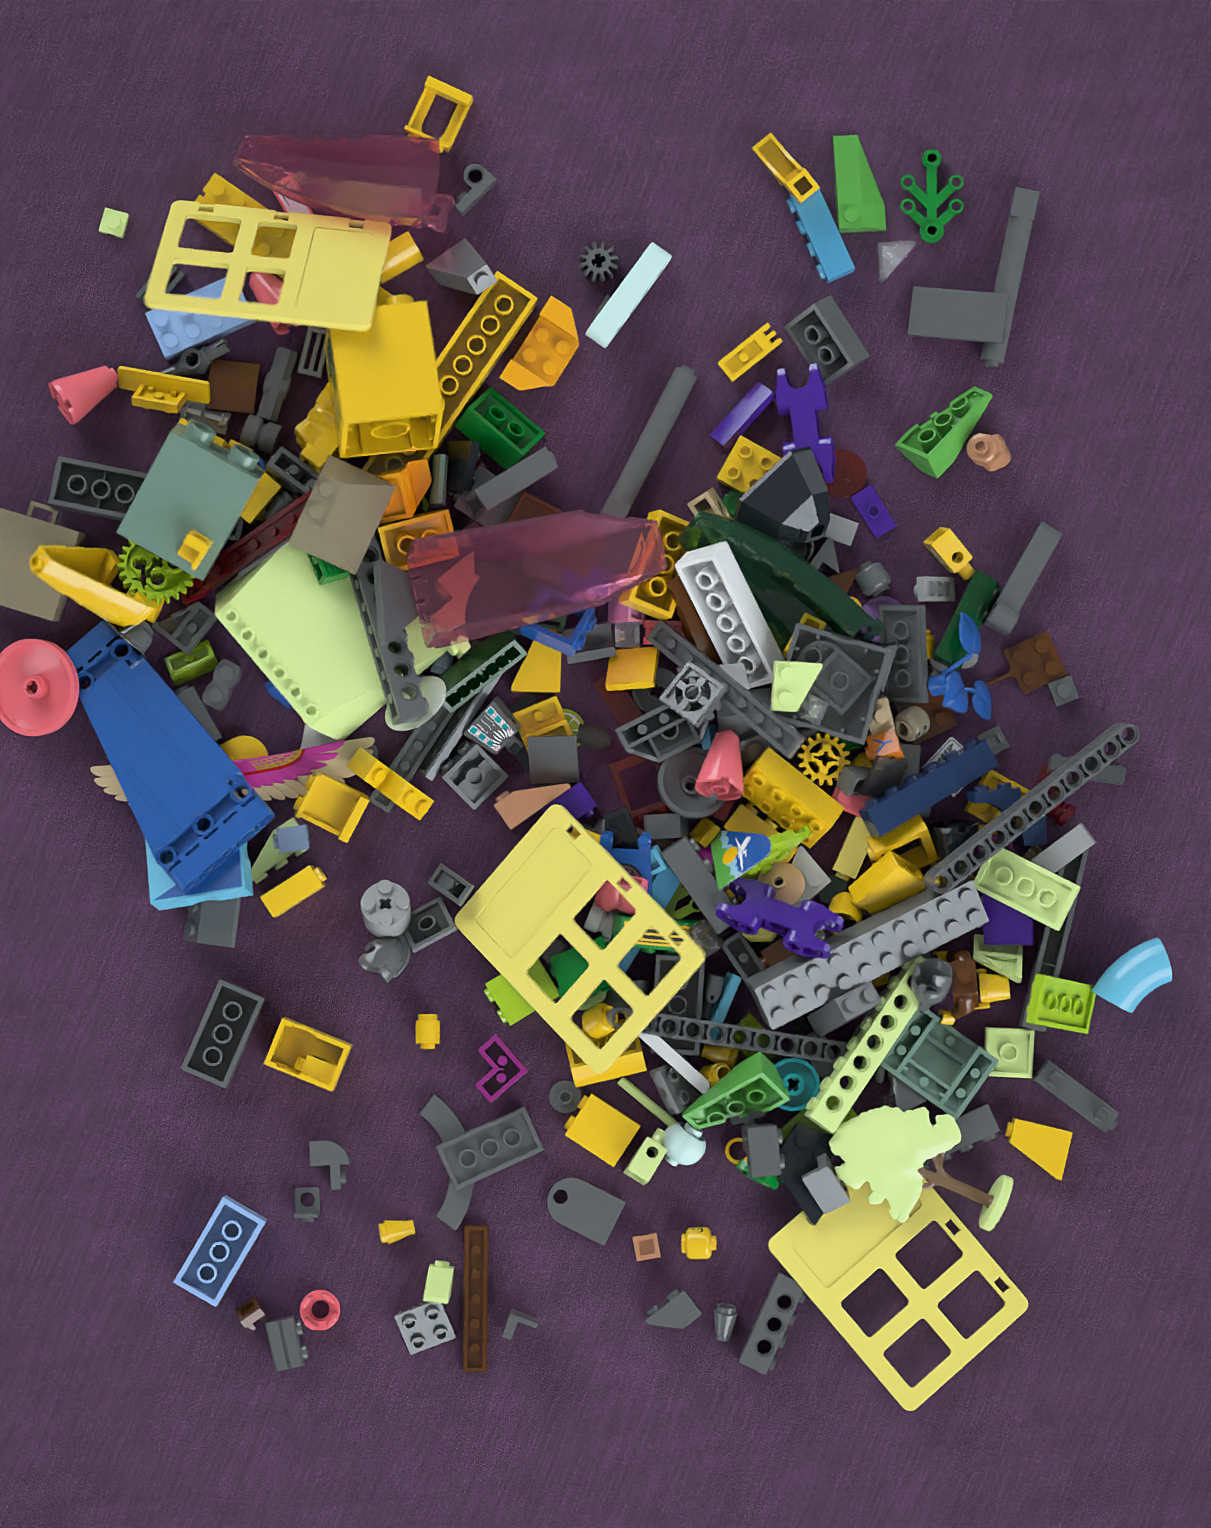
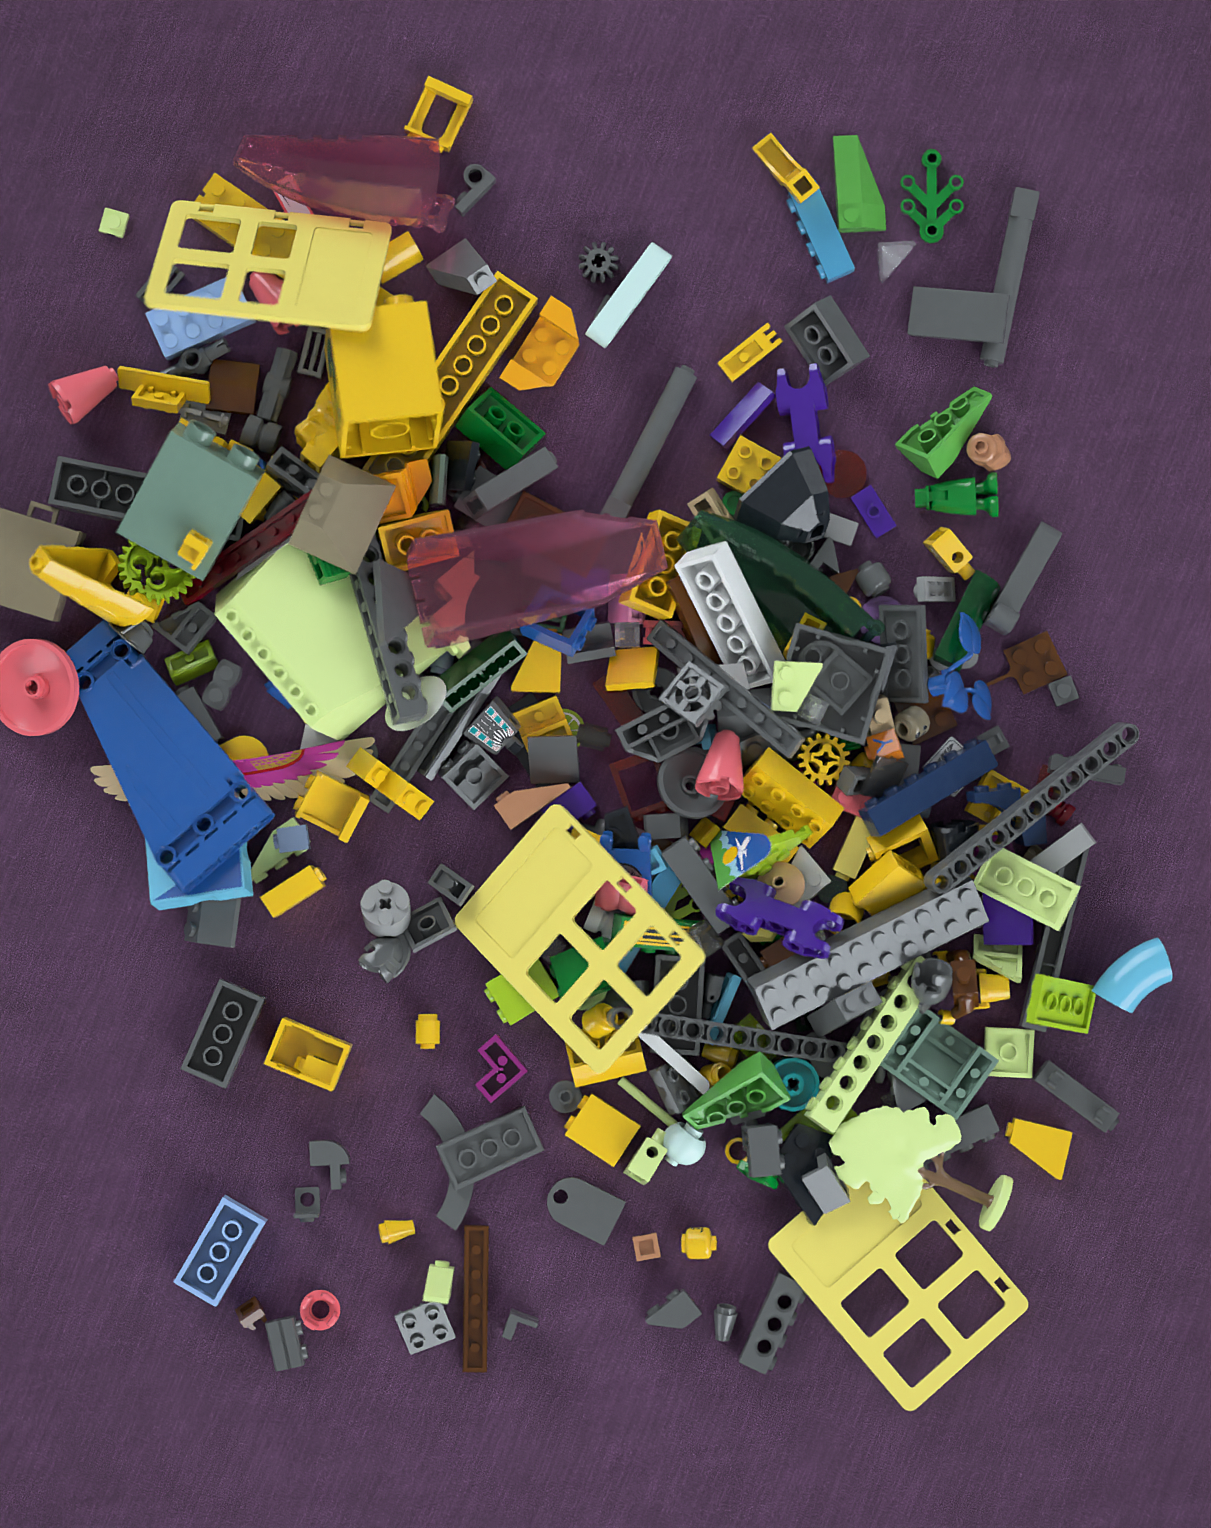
(960, 496): none -> green piece

